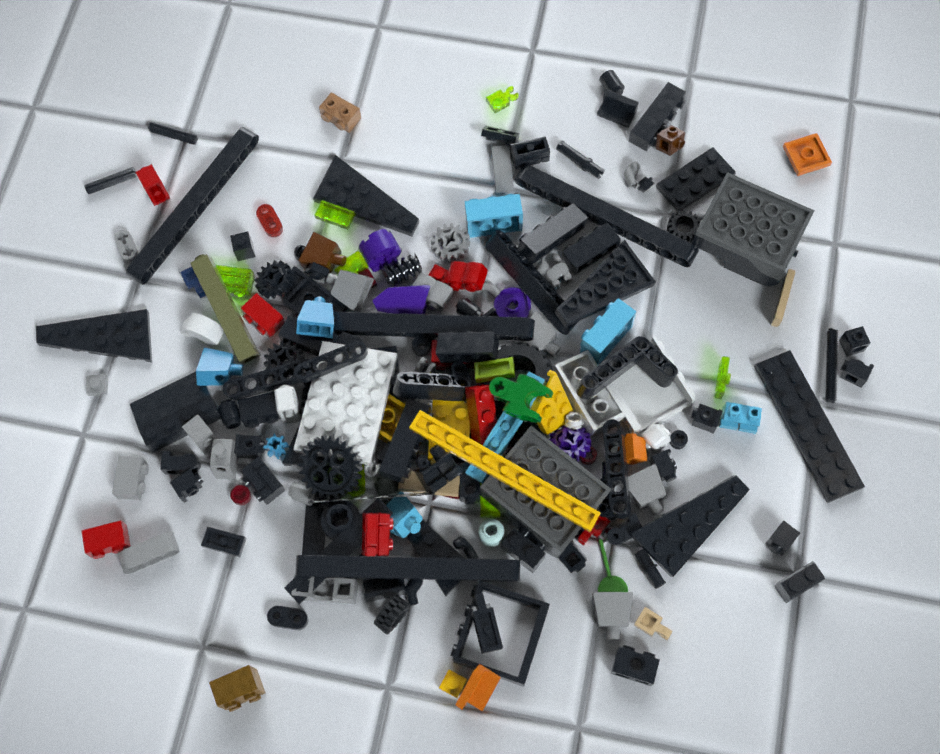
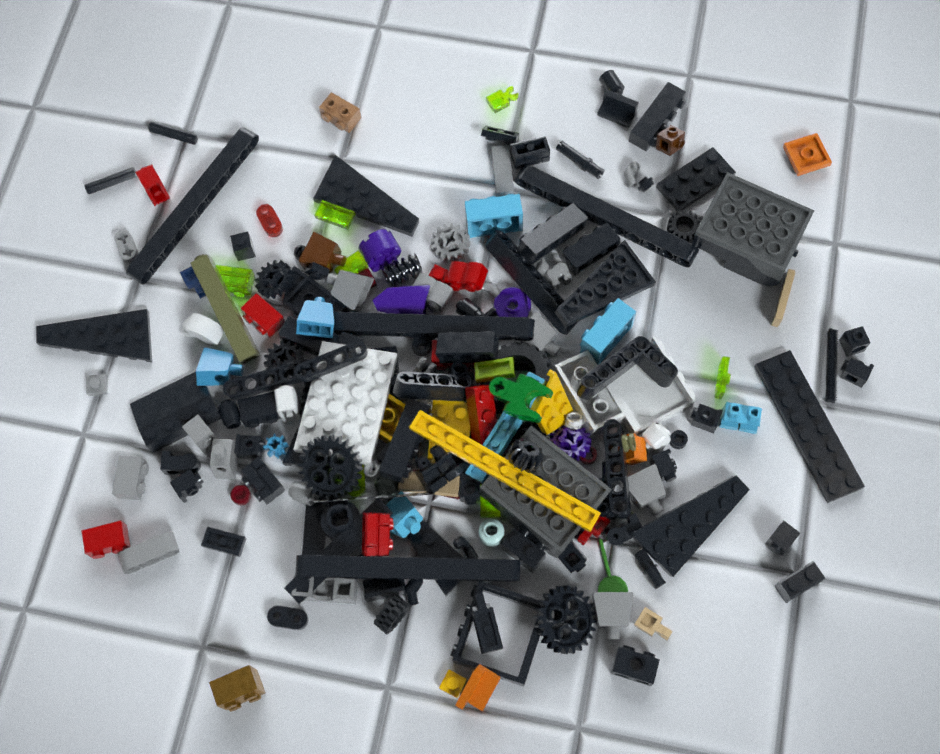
(525, 455): none -> black gear
(572, 637): none -> black gear
(628, 442): none -> olive bush

